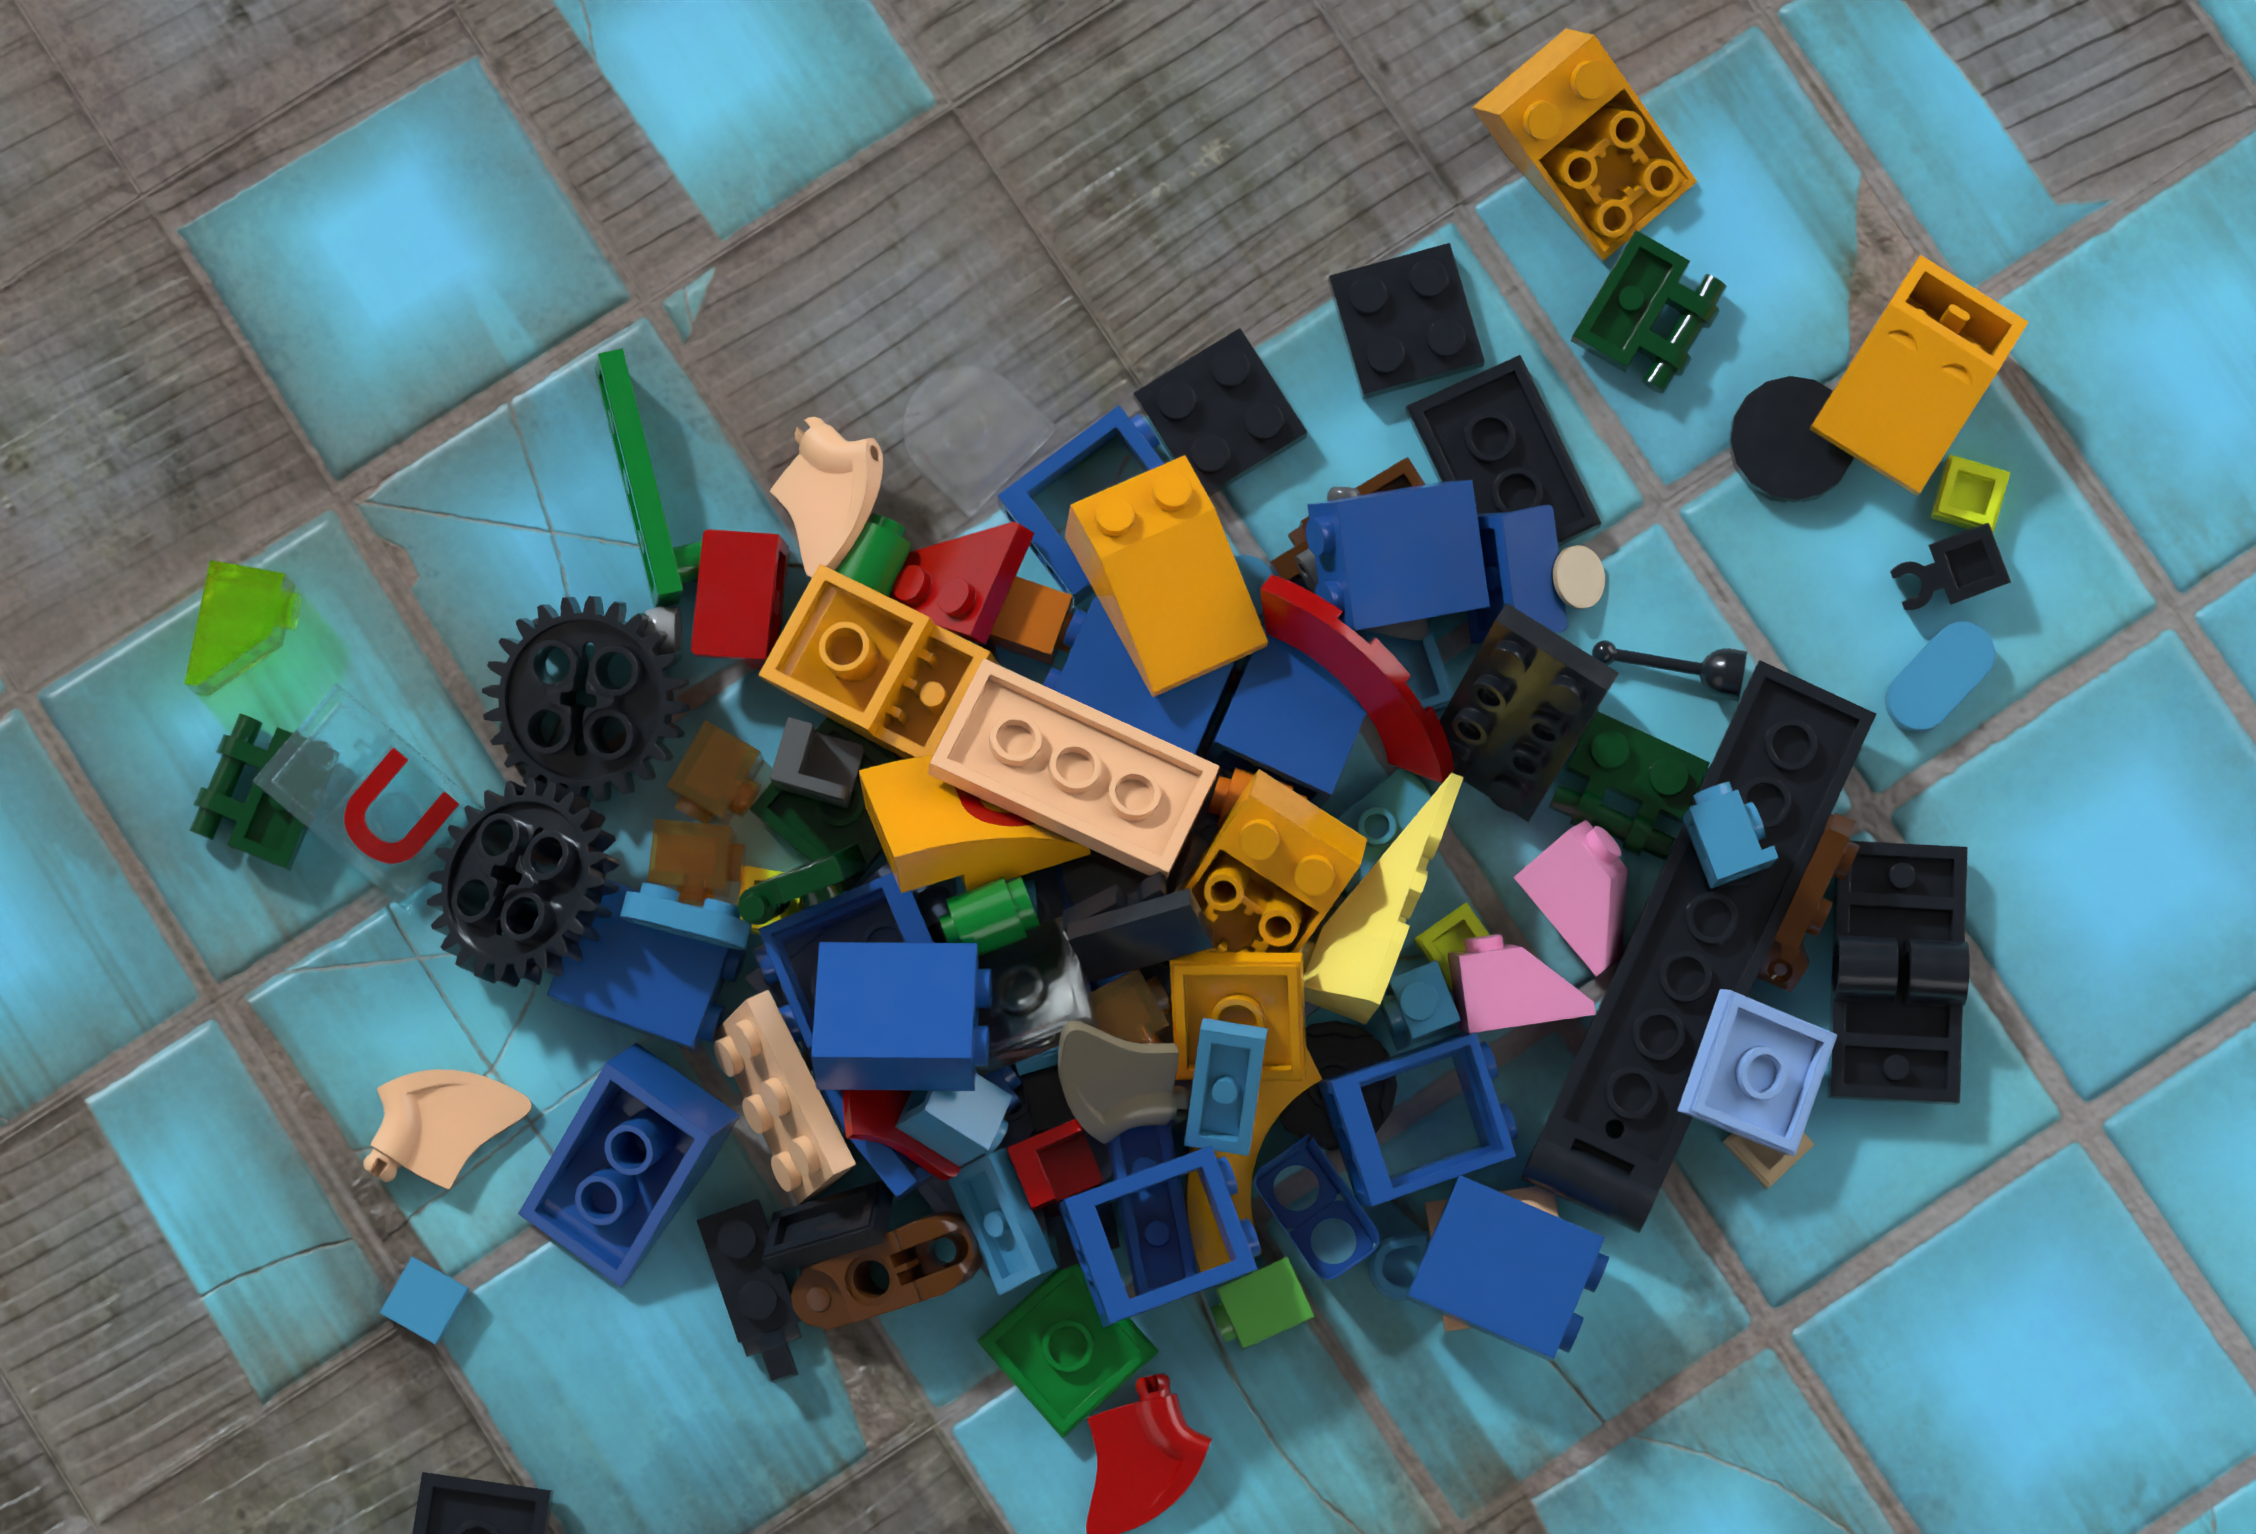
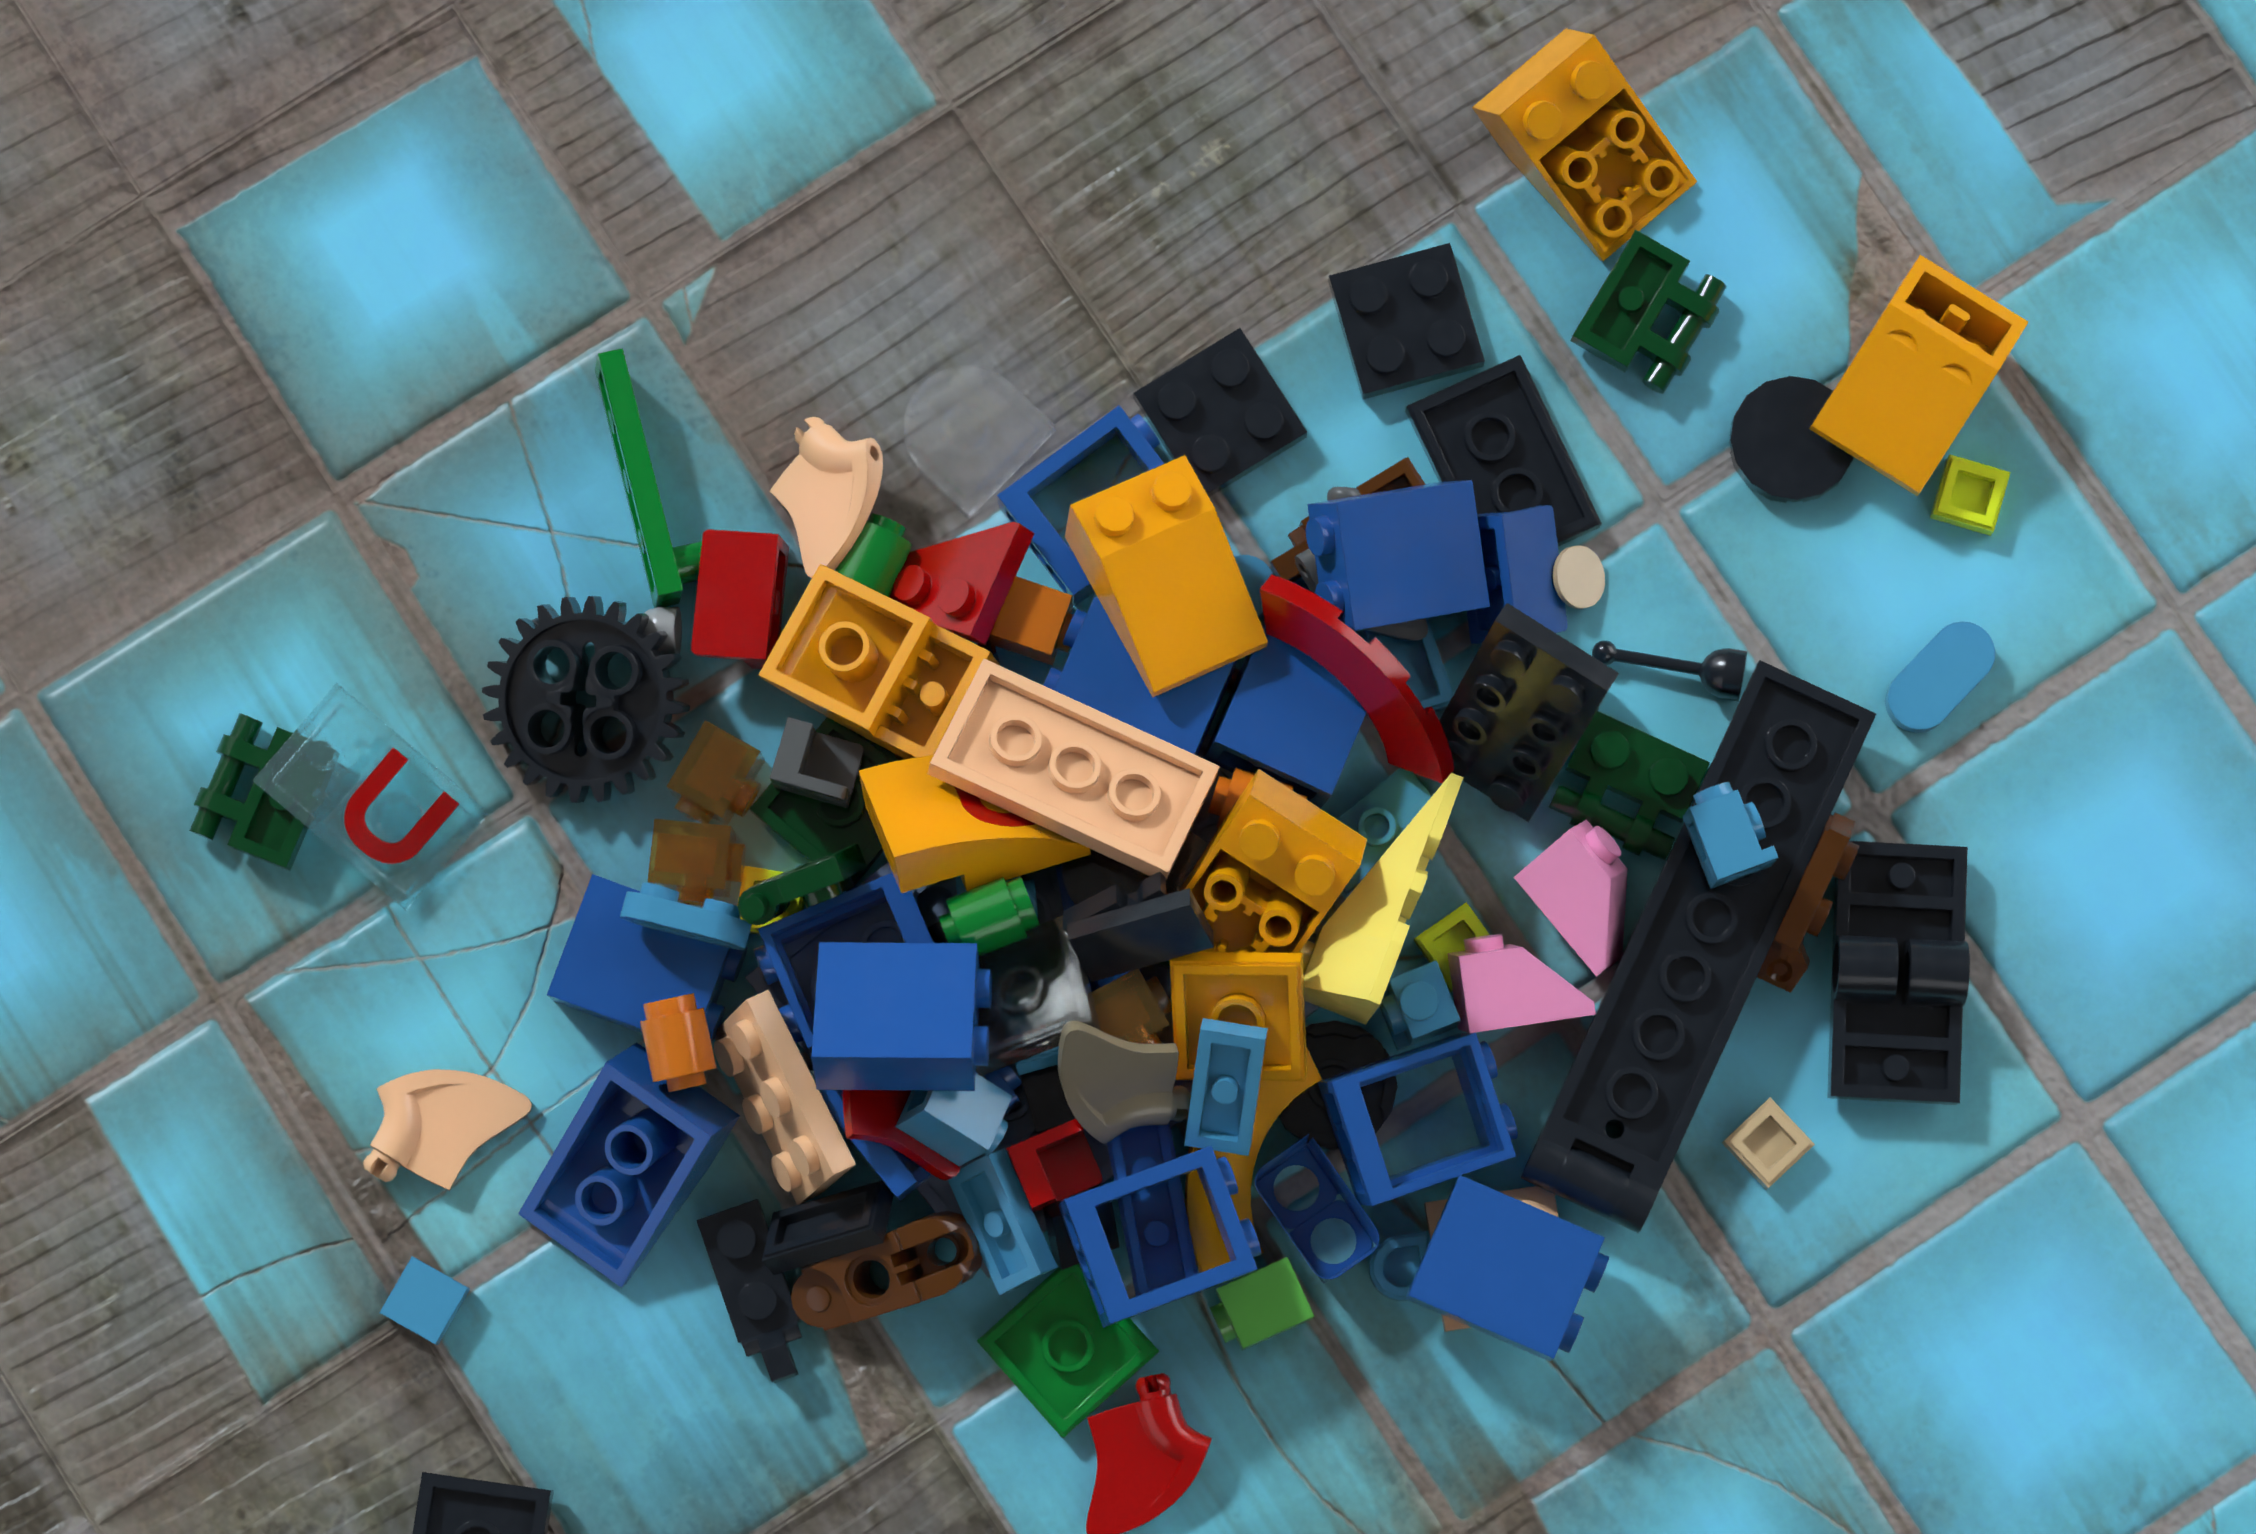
(239, 623): clear neon green slope -> none
(523, 883): black gear -> none
(677, 1042): none -> orange brick
(1757, 1072): light blue tile -> none
(1962, 566): black plate -> none

